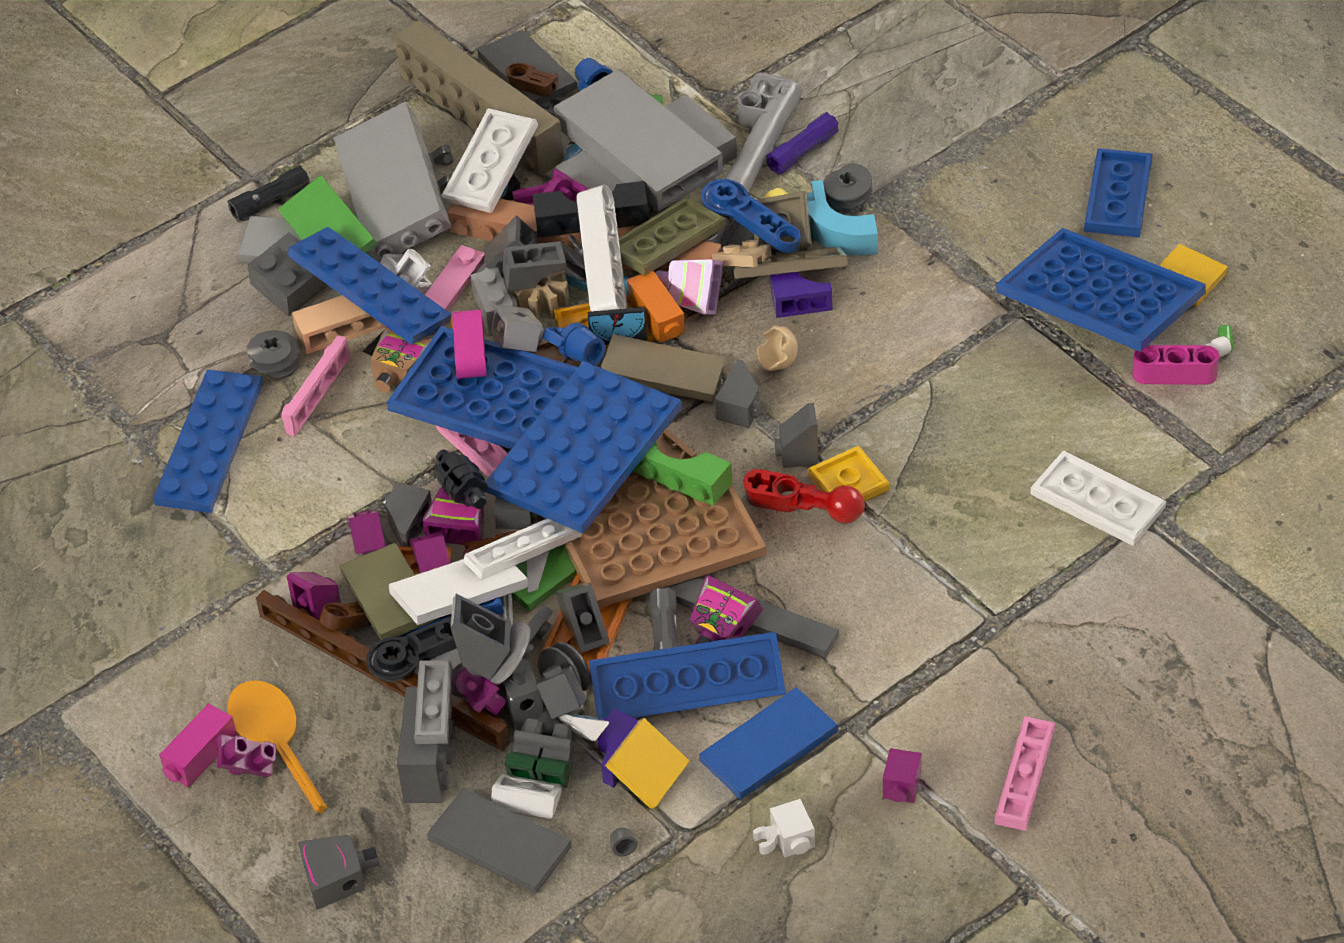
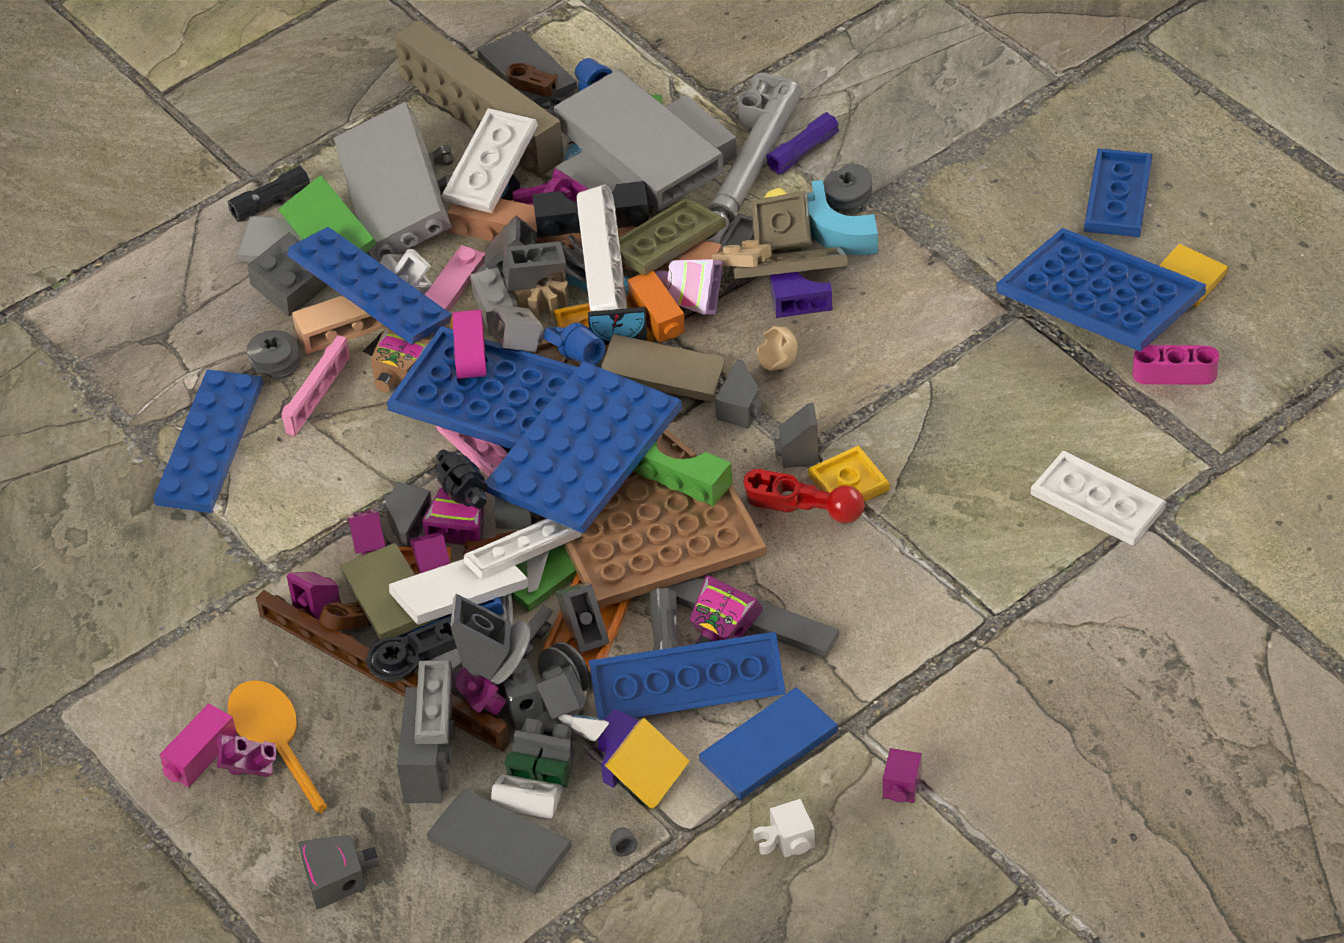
(732, 200): blue beam -> none
(1025, 773): bright pink plate -> none
(1224, 342): arm -> none

